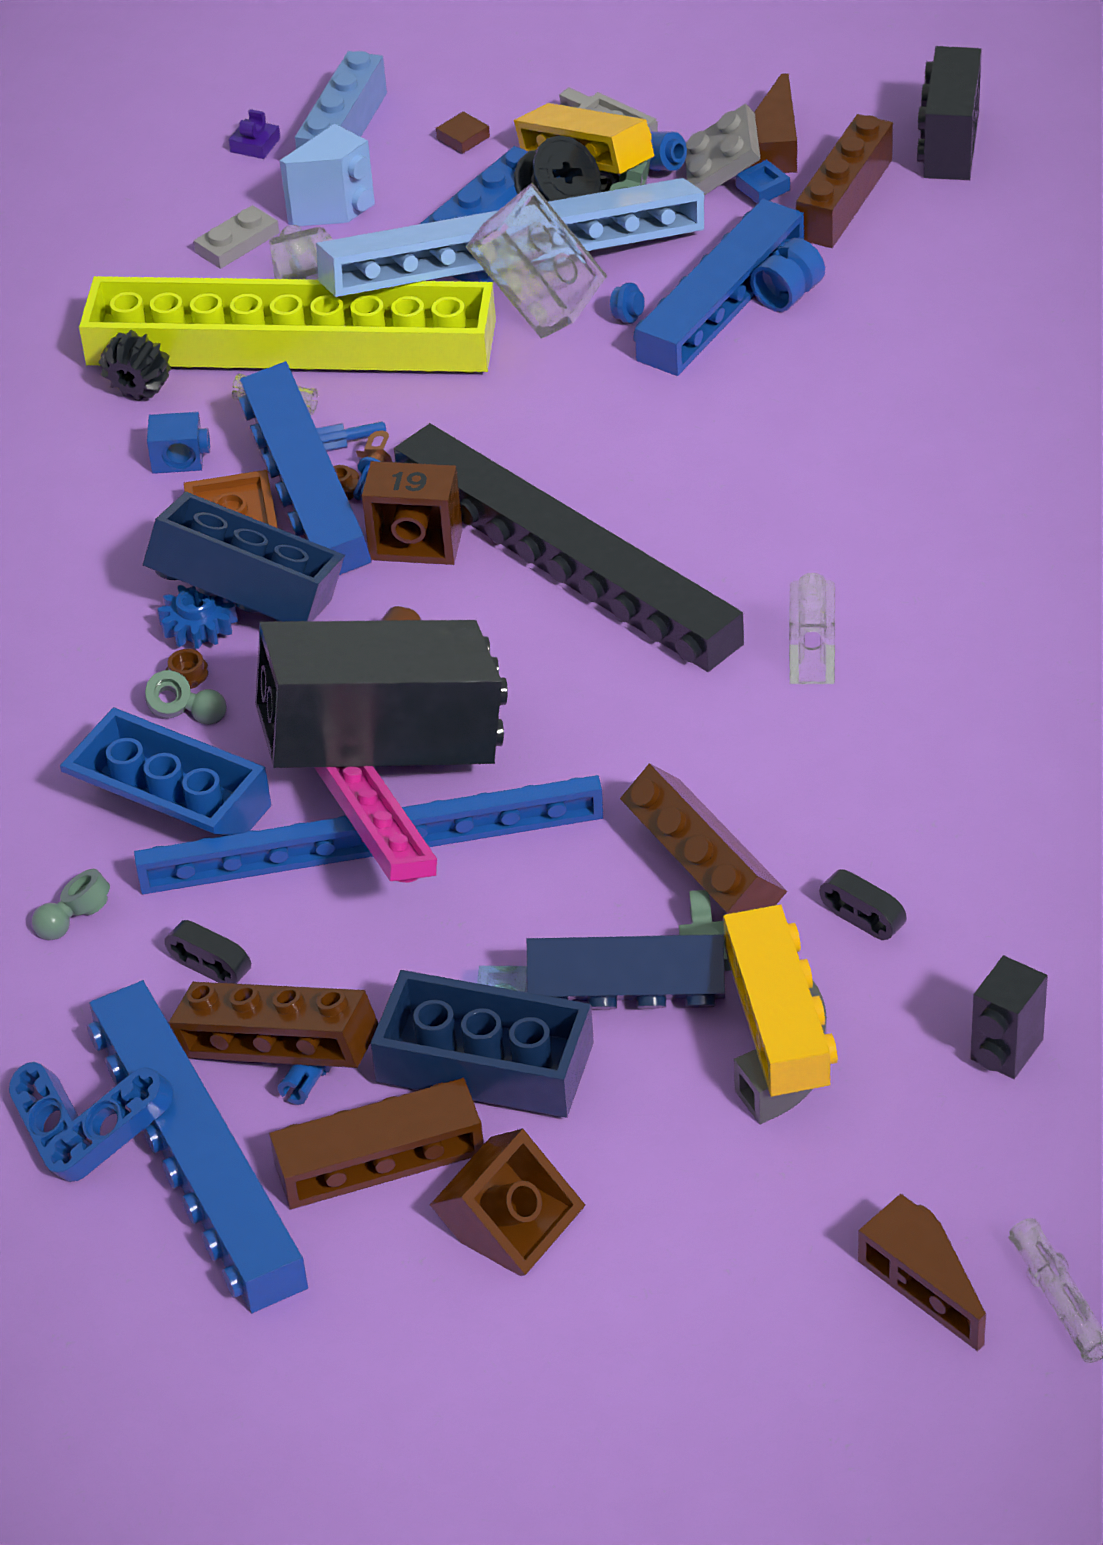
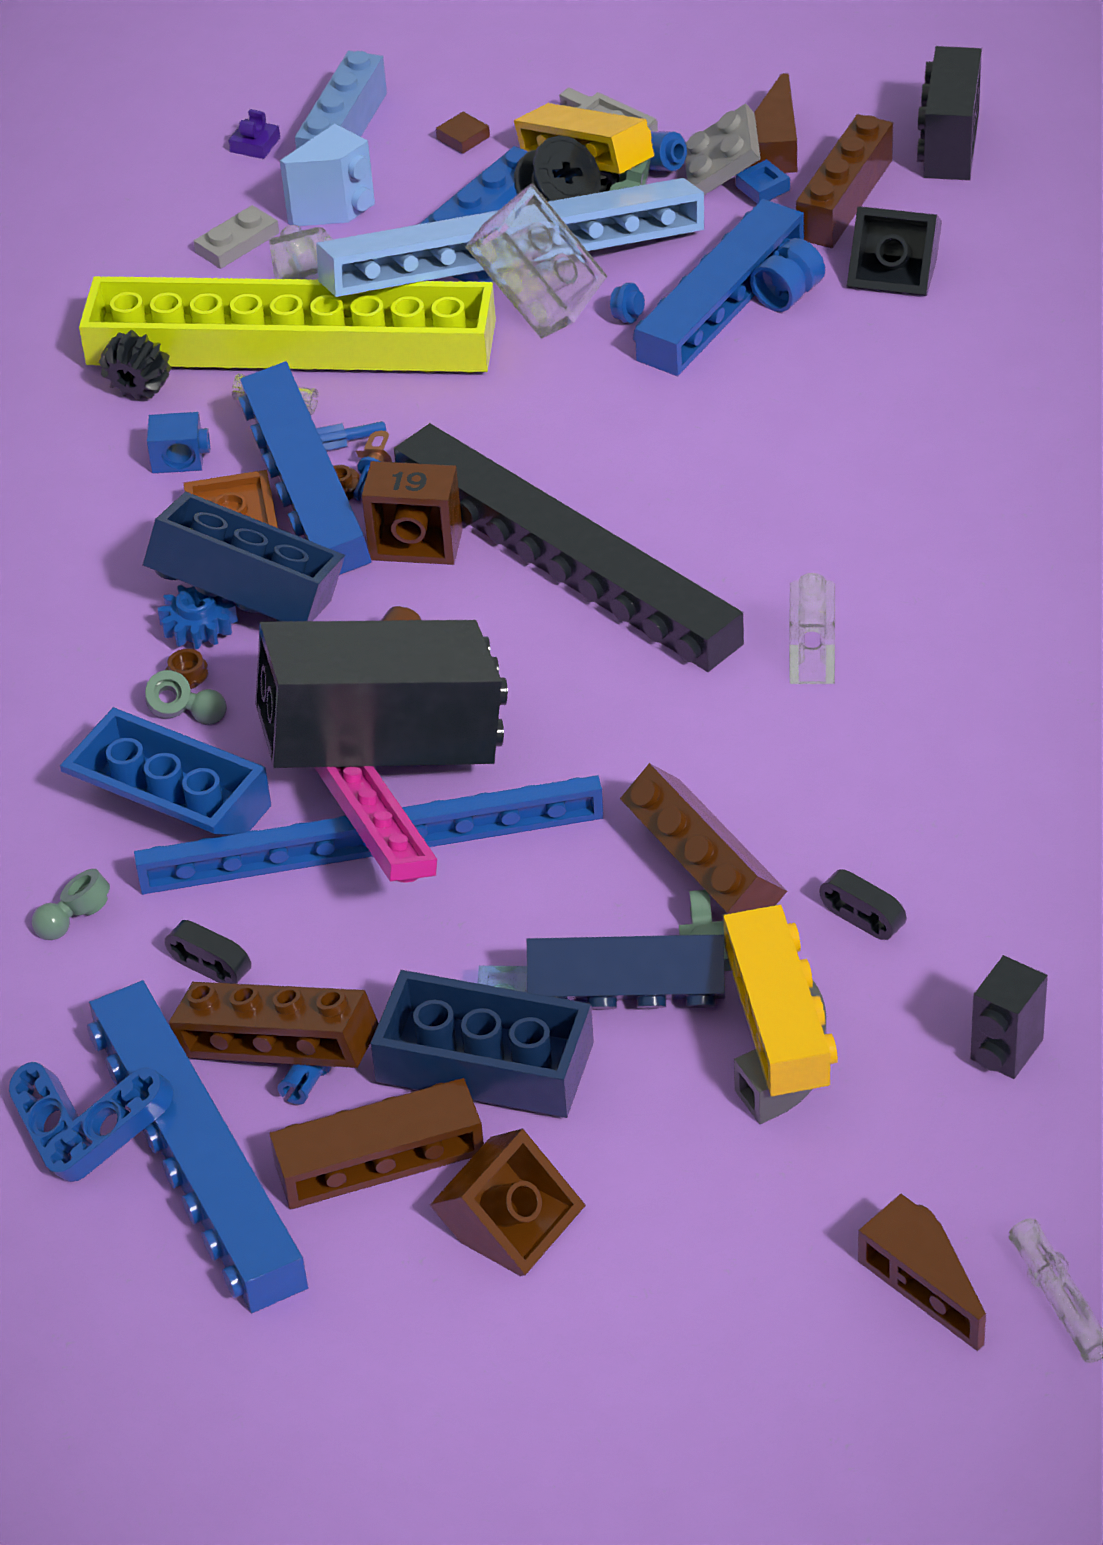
(894, 250): none -> black slope

